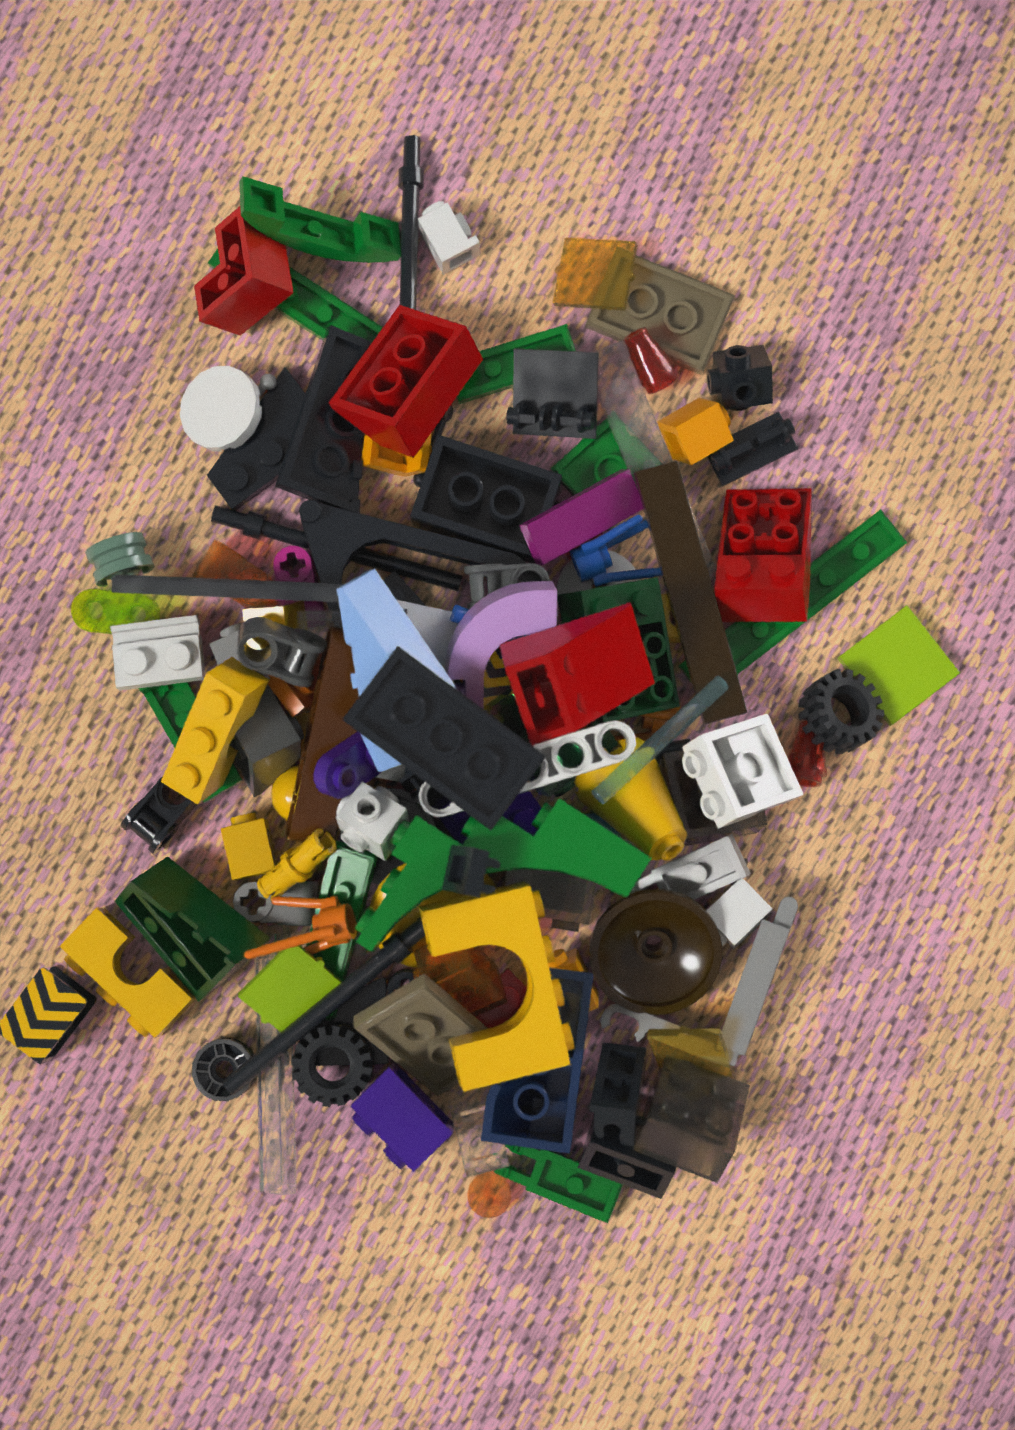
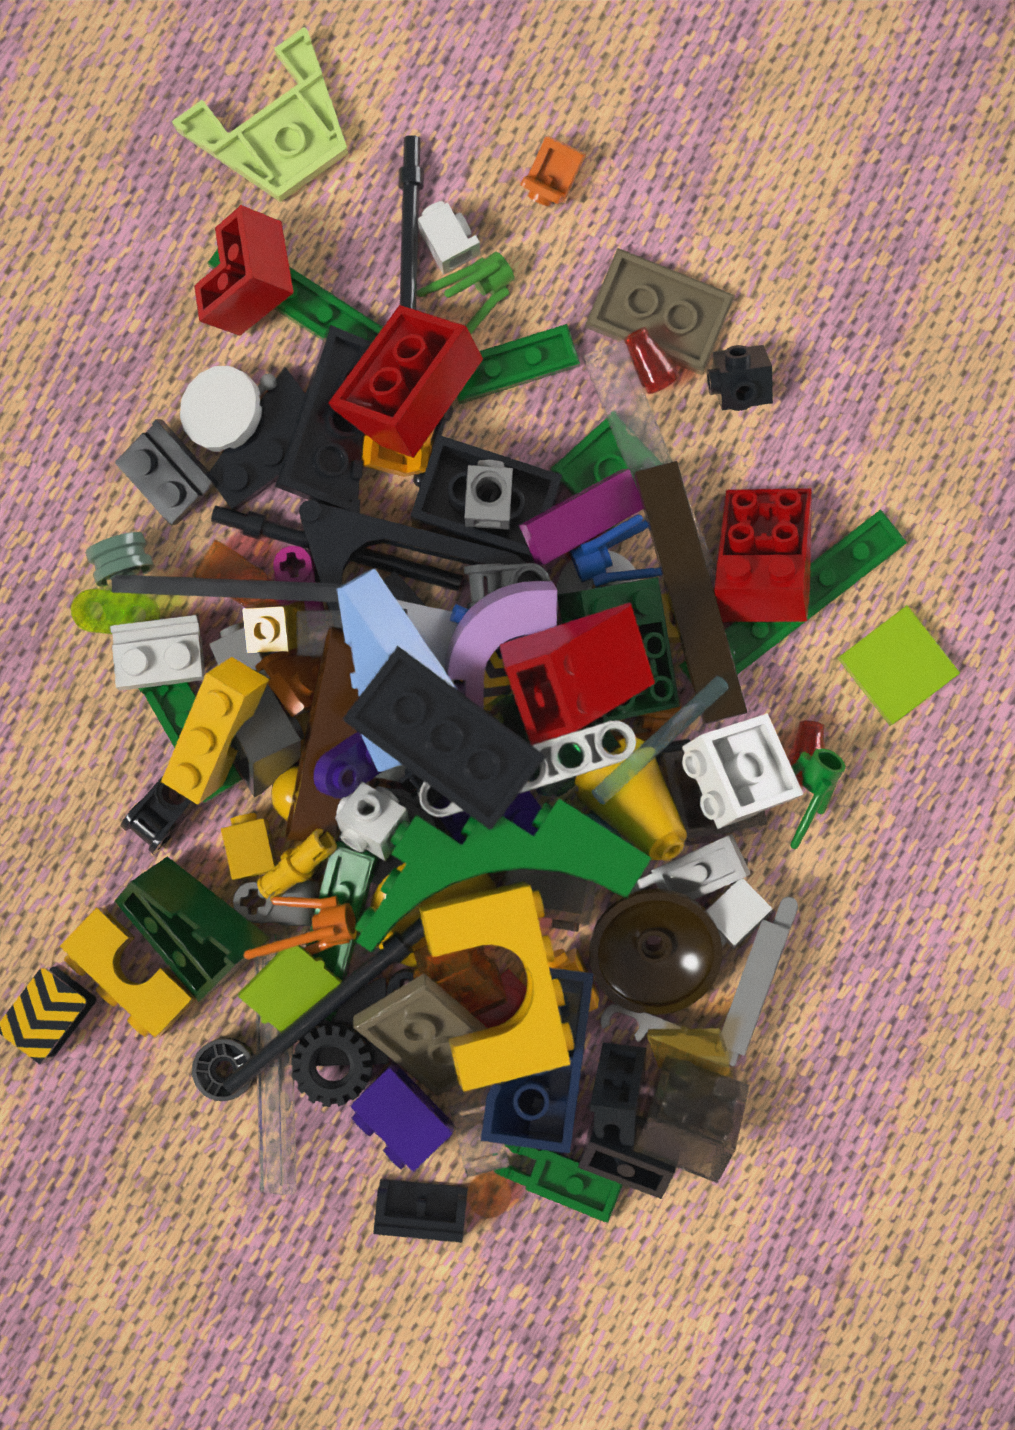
(166, 472): none -> plate
(282, 653): dark grey piece -> none
(285, 140): none -> yellowish green wing
(316, 233): green slope -> none
(420, 1210): none -> black hinge
(467, 871): black tile -> none
(486, 275): none -> bright green plant
(488, 514): none -> light grey brick
(553, 172): none -> orange bracket
(554, 393): black hinge -> none
(595, 273): clear yellow piece -> none
(696, 430): light orange brick -> none
(754, 448): black hinge -> none
(819, 777): none -> green plant
(856, 699): black tyre -> none

